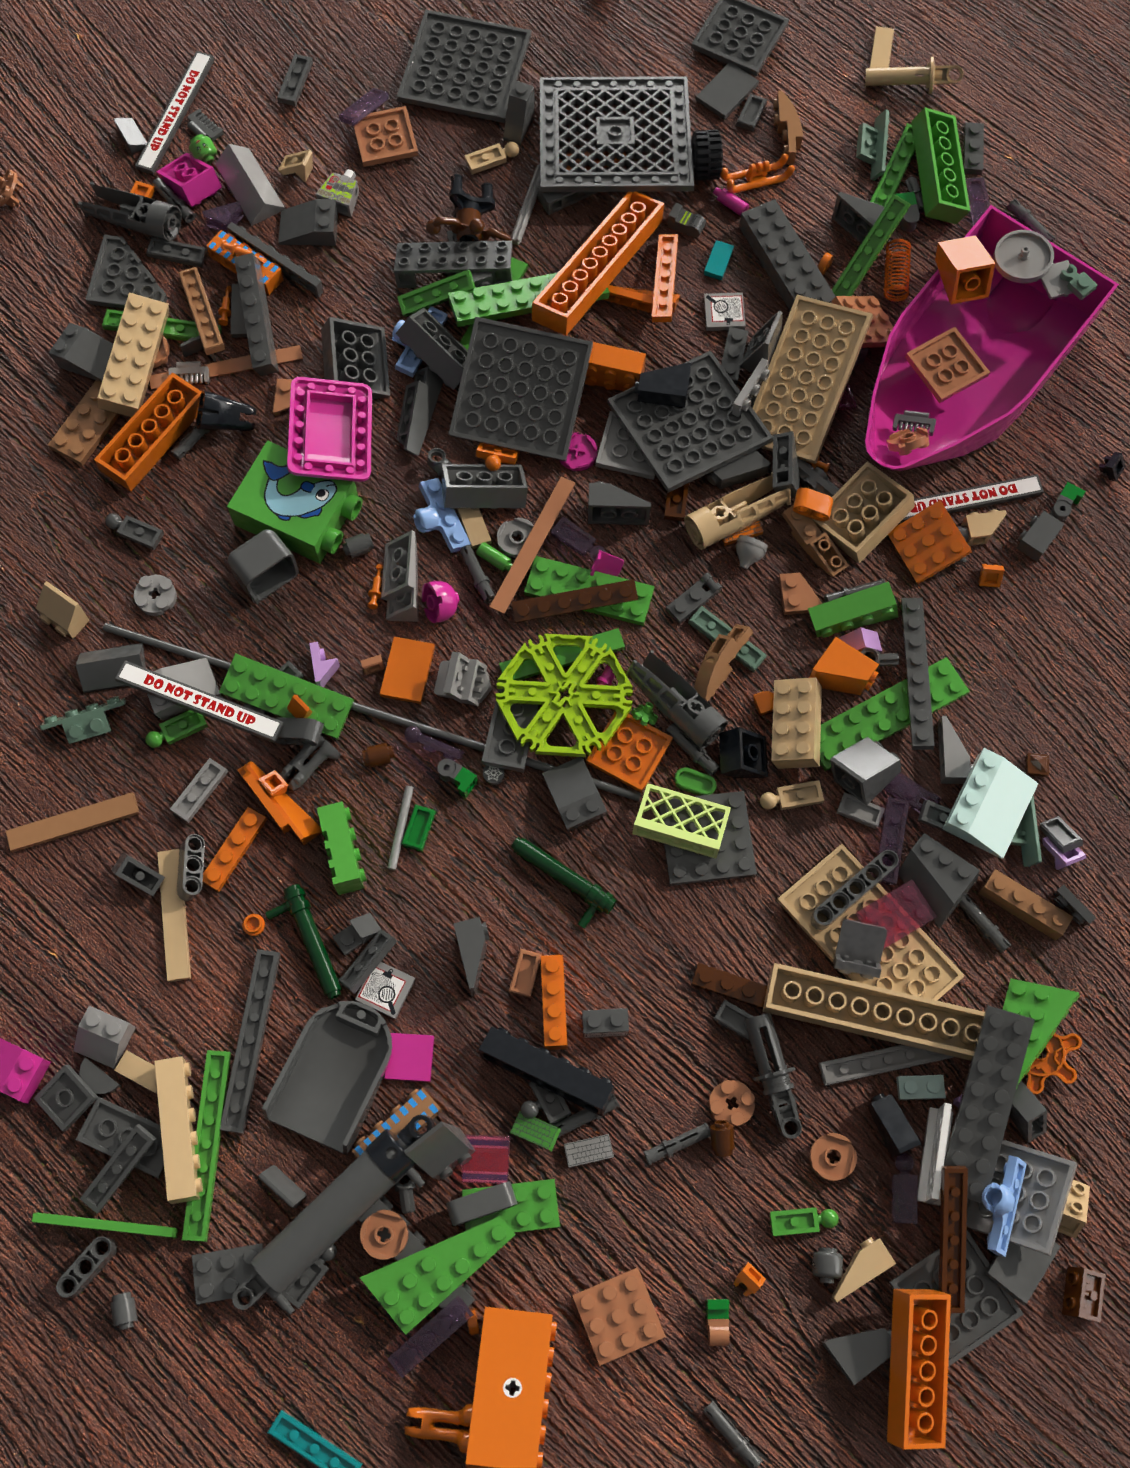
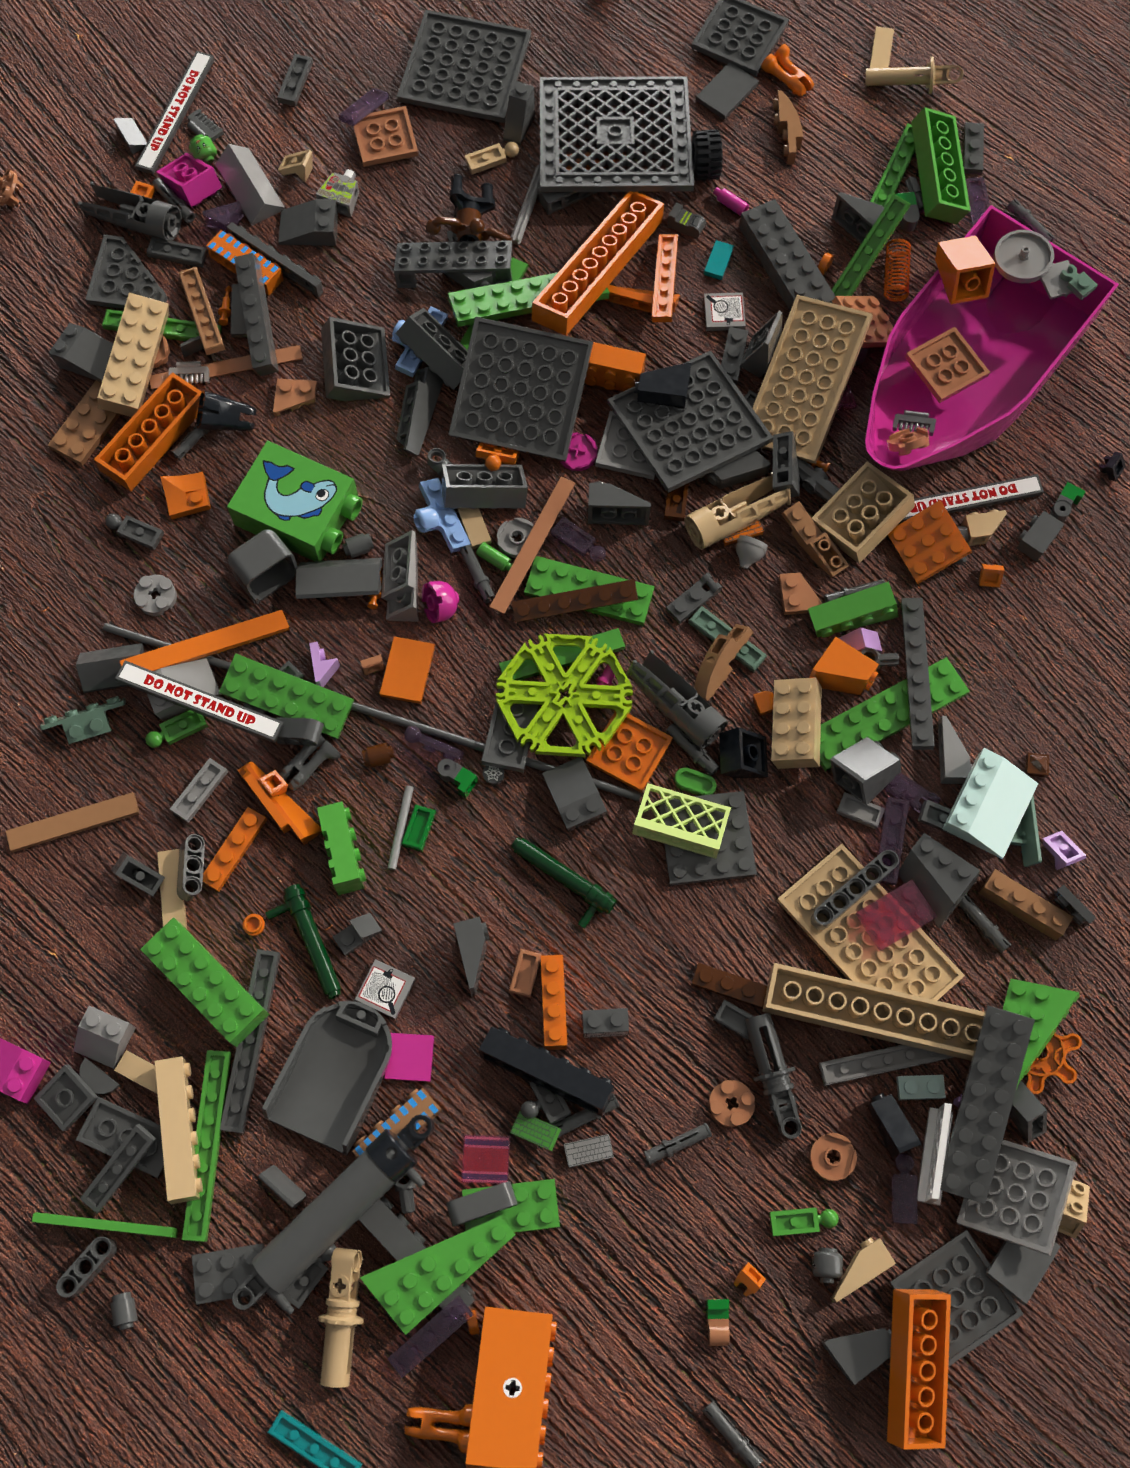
(60, 611): tan slope -> none
(186, 494): none -> orange plate
(204, 982): none -> bright green brick
(212, 642): none -> orange tile
(235, 249): orange piece -> none
(298, 708): orange slope -> none
(330, 429): dark pink wedge -> none
(338, 578): none -> dark grey slope
(341, 1318): none -> tan piece
(367, 961): dark grey tile -> none
(372, 1242): nougat plate -> none
(435, 293): bright green plate -> none
(441, 1150): dark grey slope -> none
(463, 680): light grey piece -> none
(607, 564): dark pink bracket -> none
(618, 1316): nougat plate -> none
(645, 713): bright green plant -> none
(722, 1138): reddish brown brick -> none
(751, 112): dark grey tile -> none
(751, 388): light grey tile -> none
(756, 175): orange piece -> none
(794, 796): tan plate -> none
(796, 80): none -> orange piece
(813, 504): orange beam -> none
(860, 949): flat silver bracket -> none
(873, 144): sand green bracket -> none
(953, 1235): reddish brown plate -> none
(1003, 1202): light blue plate -> none
(1061, 834): dark grey tile -> none
(1083, 1294): reddish brown bracket -> none

